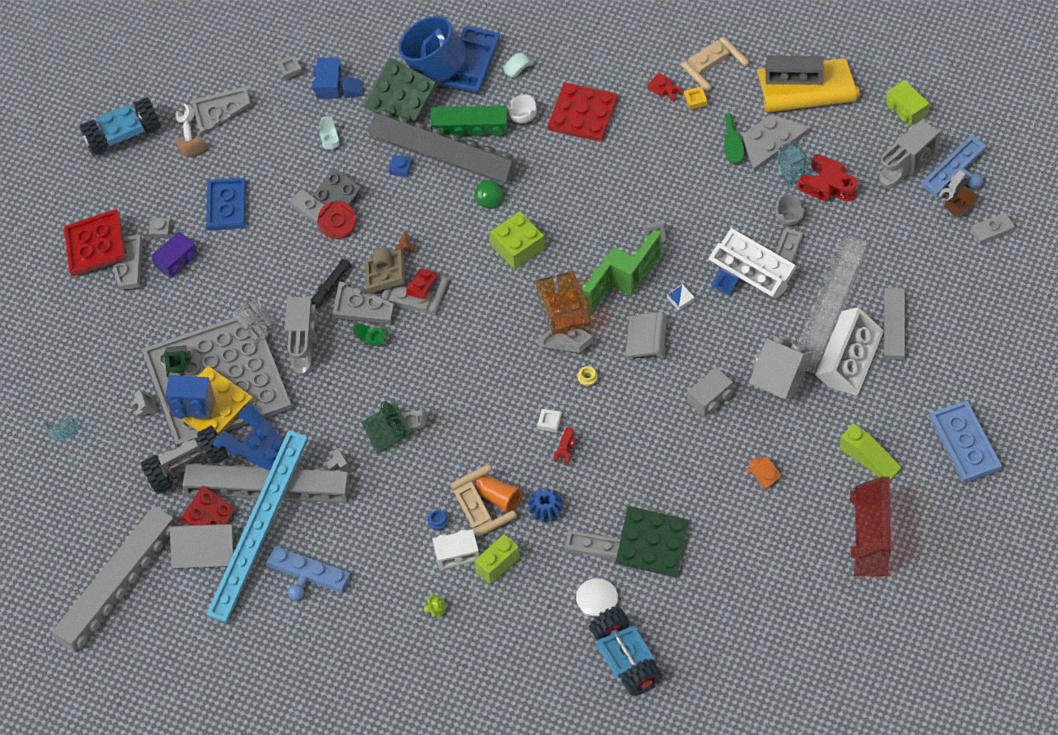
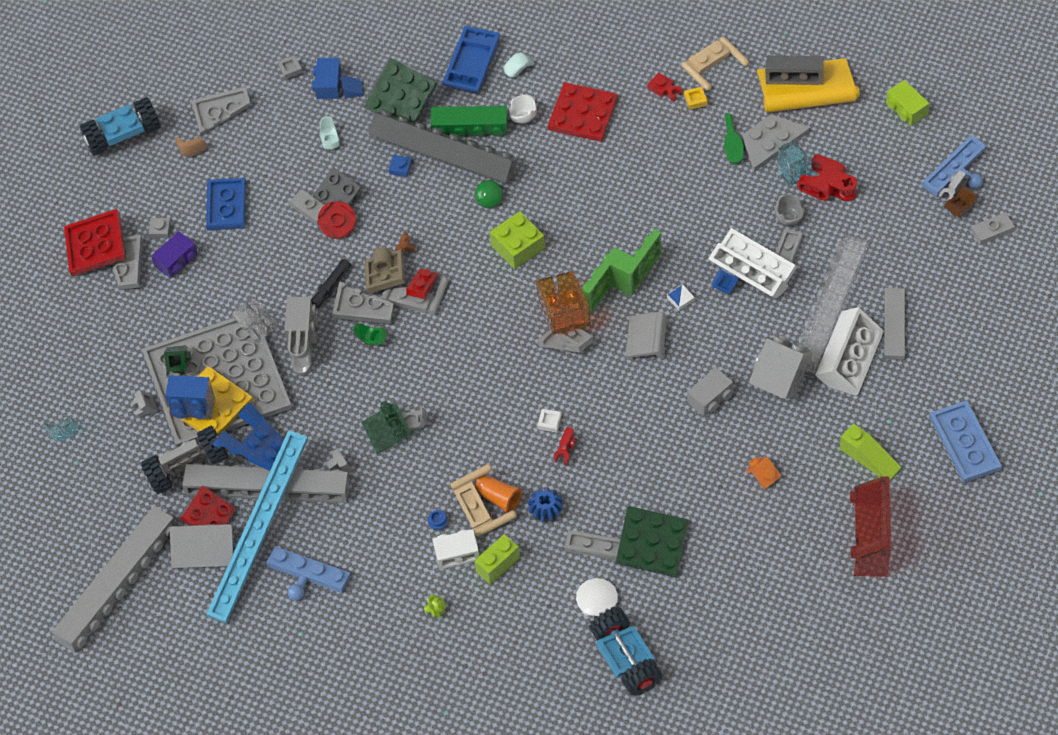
(186, 119): white piece -> none
(433, 48): blue piece -> none
(587, 371): light yellow plate -> none
(648, 229): light grey tile -> none
(909, 154): light grey brick -> none

